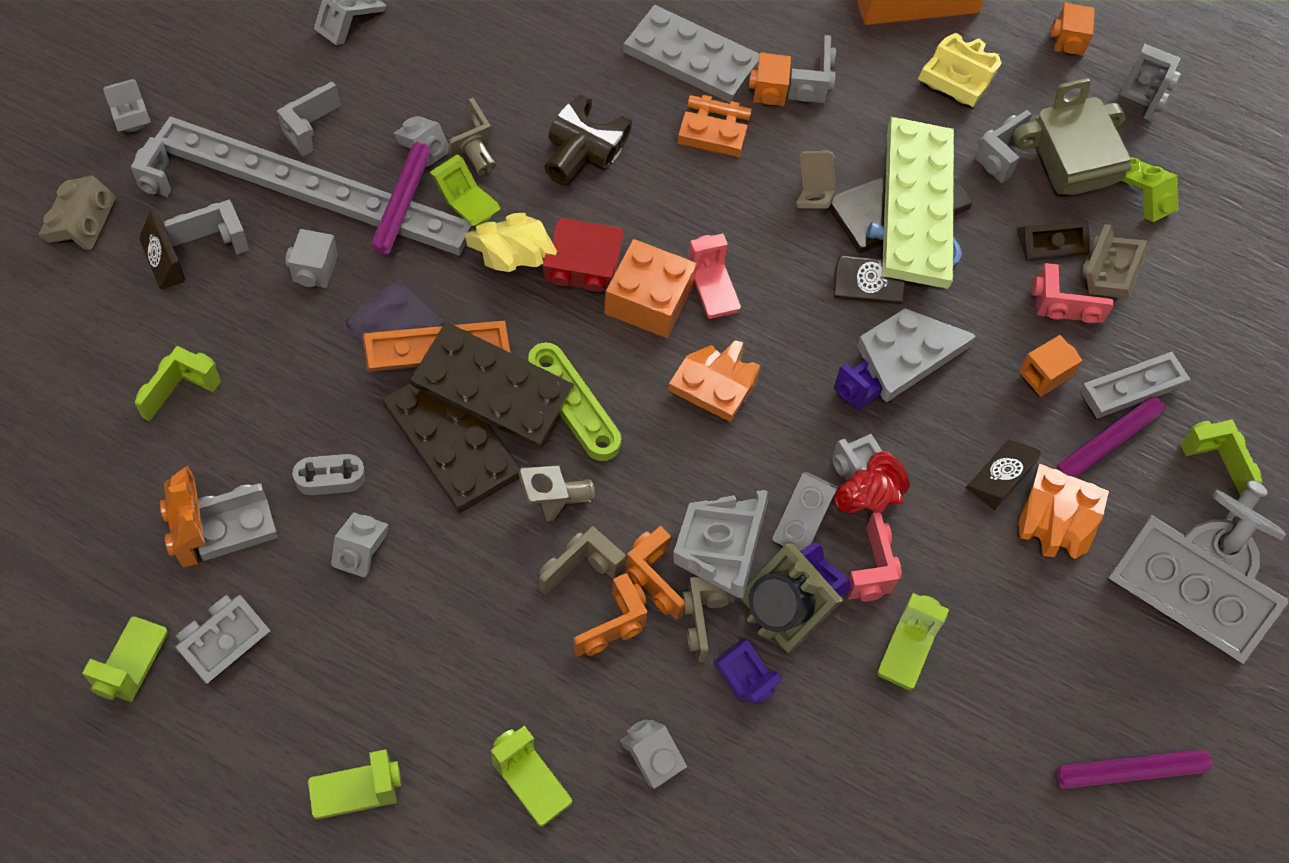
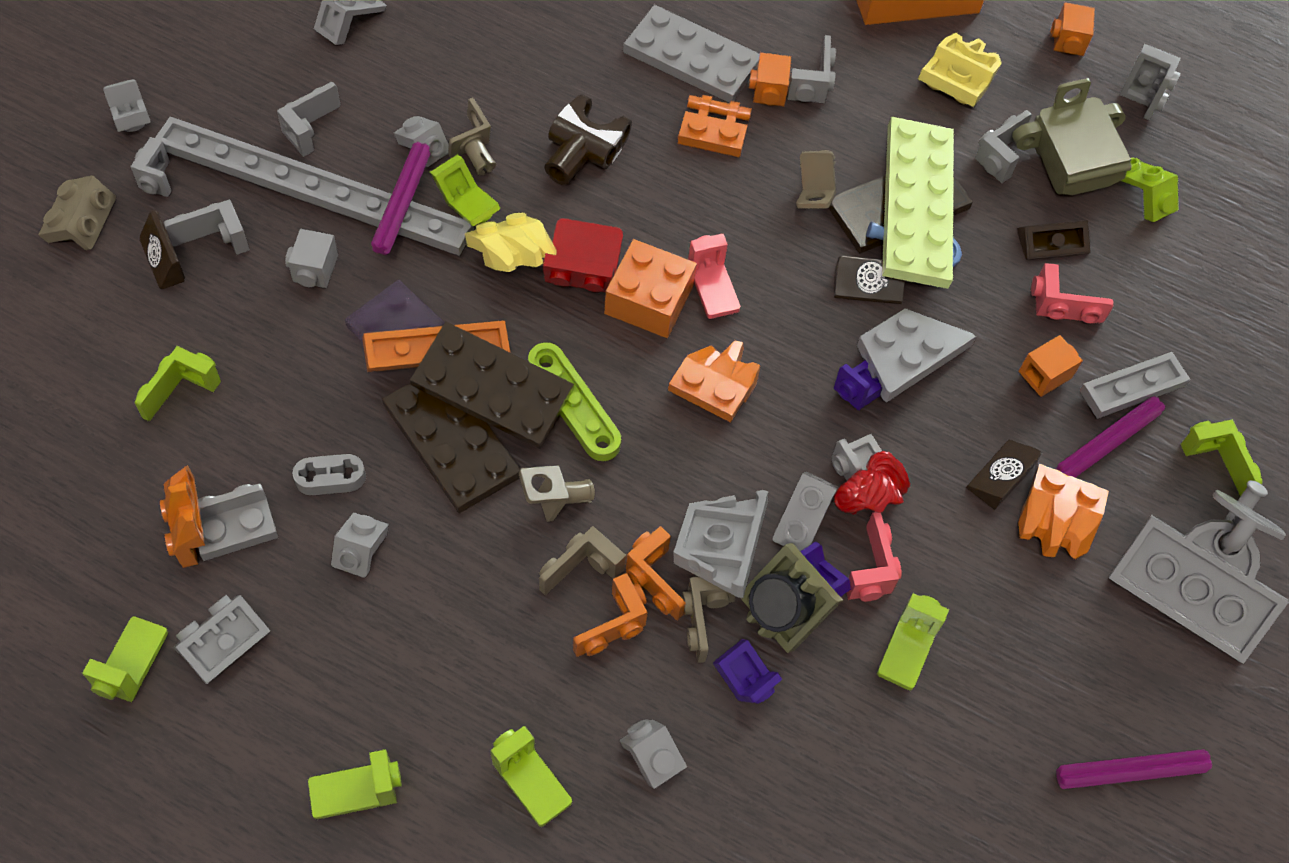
(1114, 264): dark tan bracket -> none

